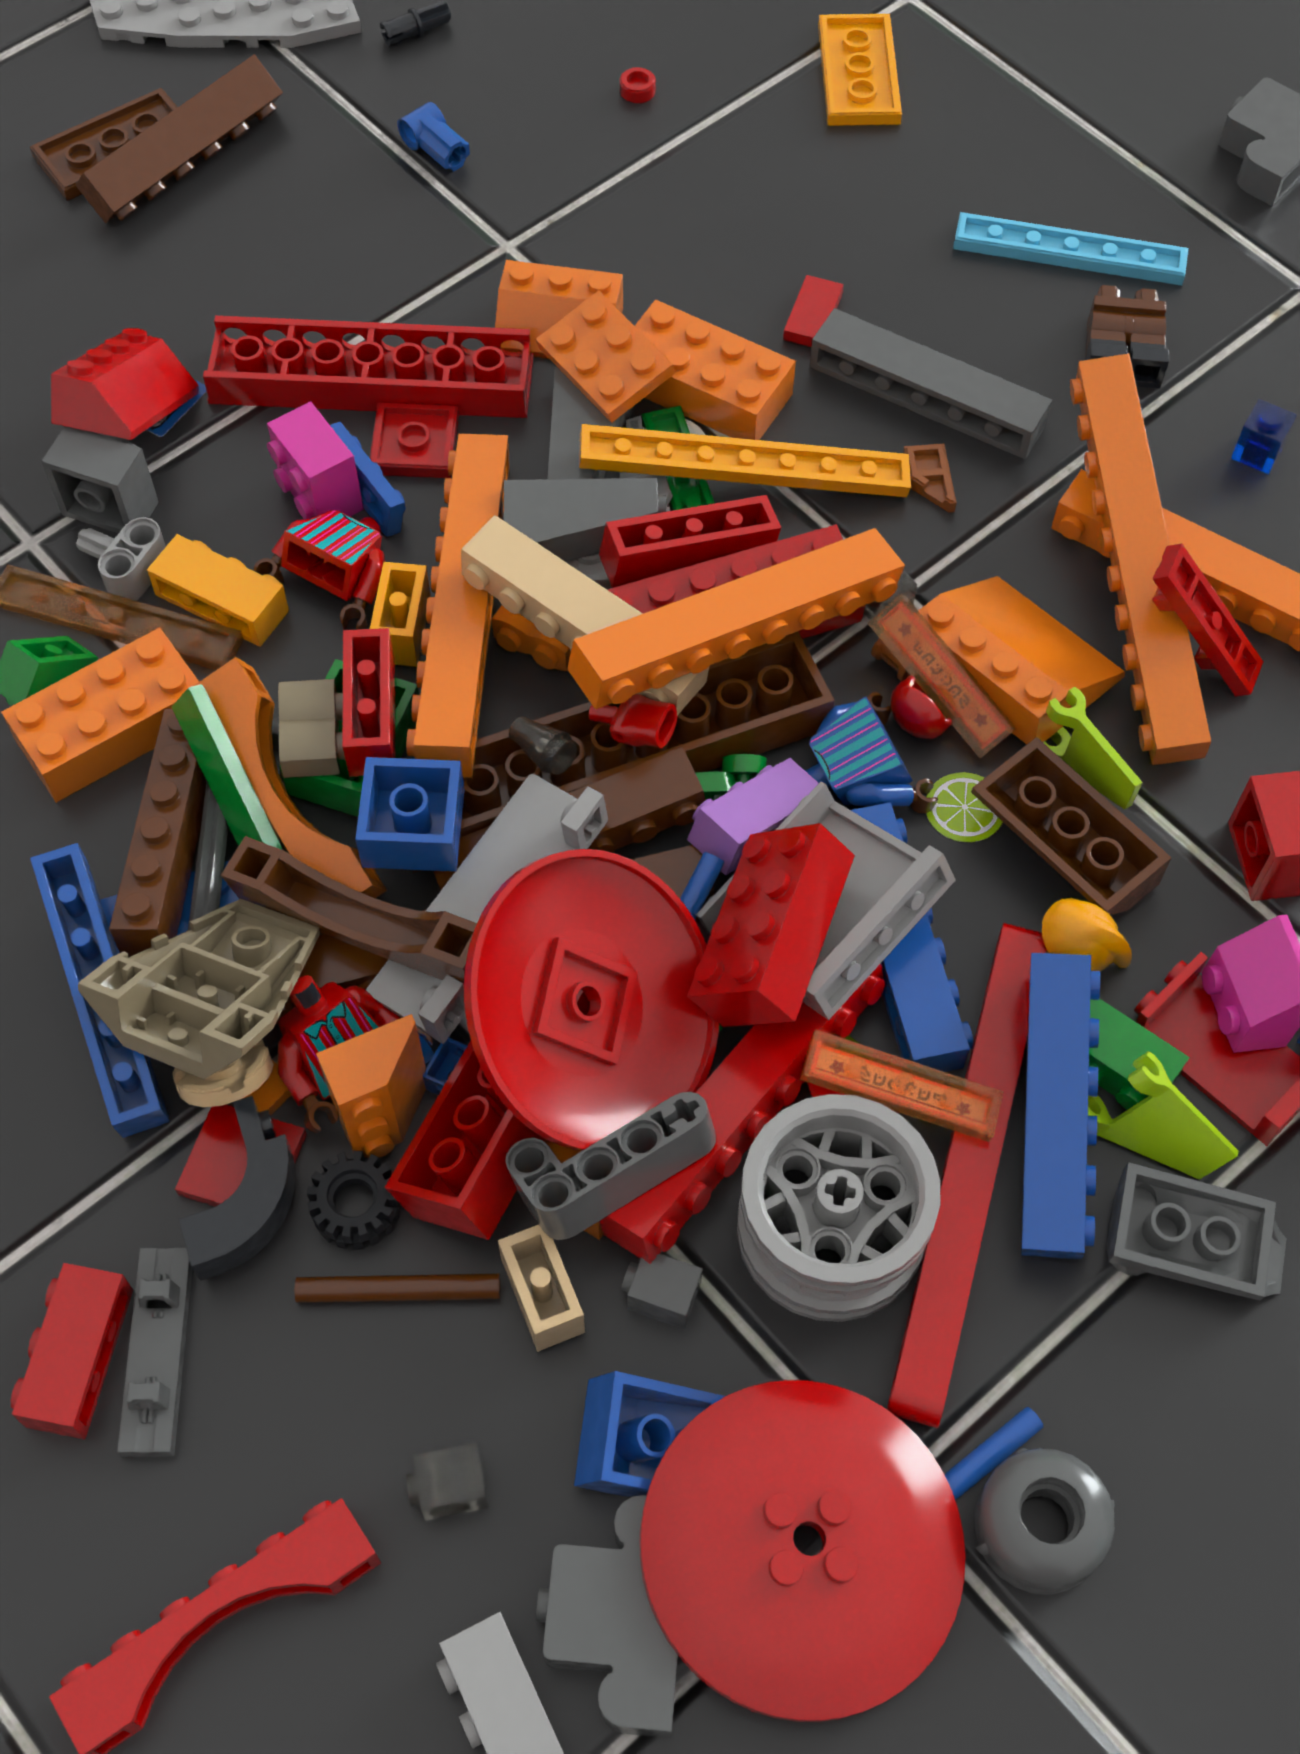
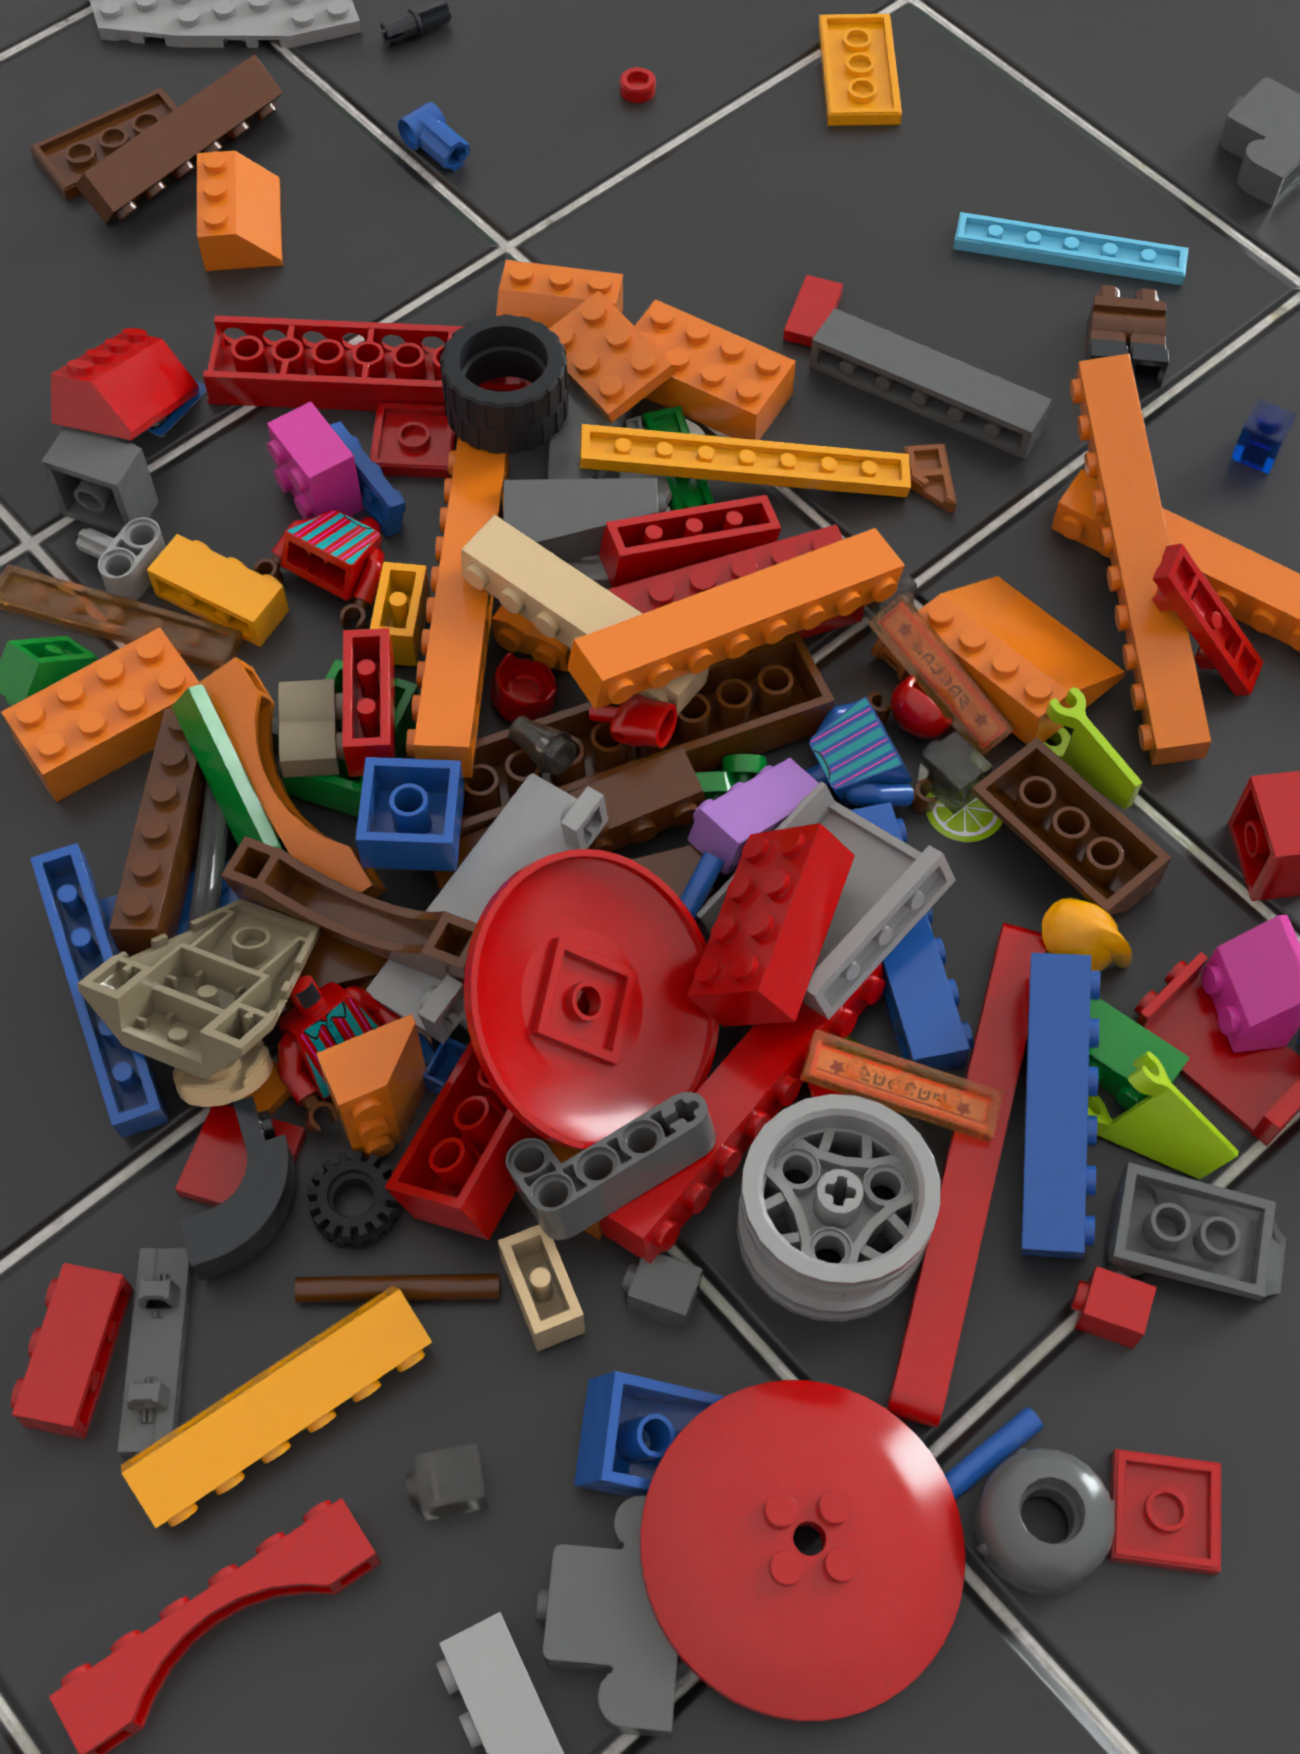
(237, 212): none -> orange slope
(274, 1407): none -> light orange brick
(498, 349): none -> black tyre
(523, 689): none -> red hair
(953, 770): none -> clear smoke brick
(1113, 1306): none -> red brick
(1166, 1512): none -> red tile

